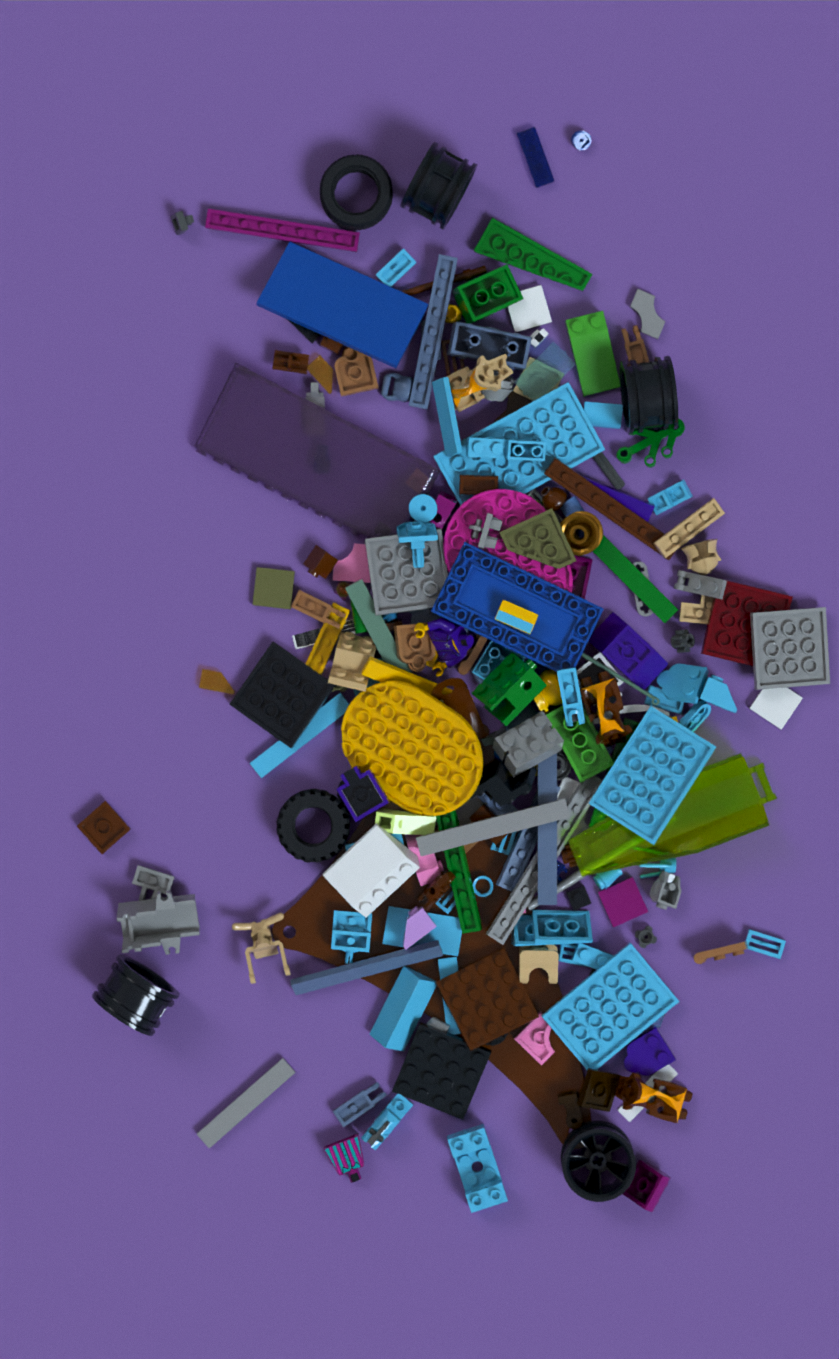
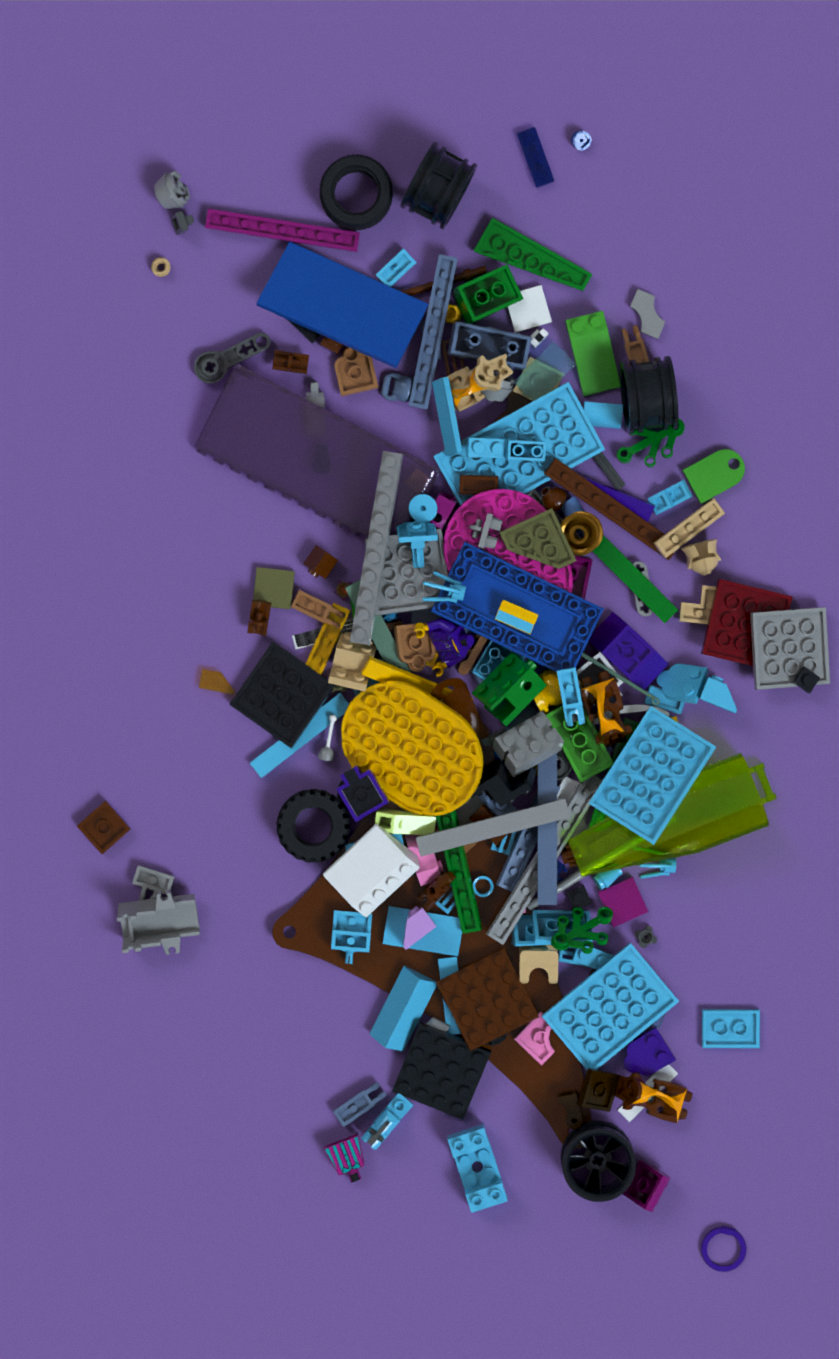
(135, 995): black wheel -> none
(158, 261): none -> tan plate
(171, 191): none -> light grey cone
(226, 359): none -> dark grey beam
(246, 1103): light grey tile -> none
(259, 617): none -> reddish brown hips
(262, 942): tan piece -> none
(322, 373): clear yellow tile -> none
(326, 752): none -> hinge
(353, 567): bright pink tile -> none
(366, 967): sand blue tile -> none
(376, 548): none -> light grey plate
(455, 591): none -> medium azure plant
(562, 941): none -> green plant
(666, 891): light grey hand -> none
(682, 641): dark grey gear -> none
(696, 715): medium azure plate -> none
(700, 584): light grey plate -> none
(713, 474): none -> bright green tile
(719, 953): medium nougat plate -> none
(728, 1231): none -> dark purple piece
(730, 1028): none -> medium azure tile
(748, 939): medium azure tile -> none
(776, 705): white tile -> none
(806, 680): none -> black plate

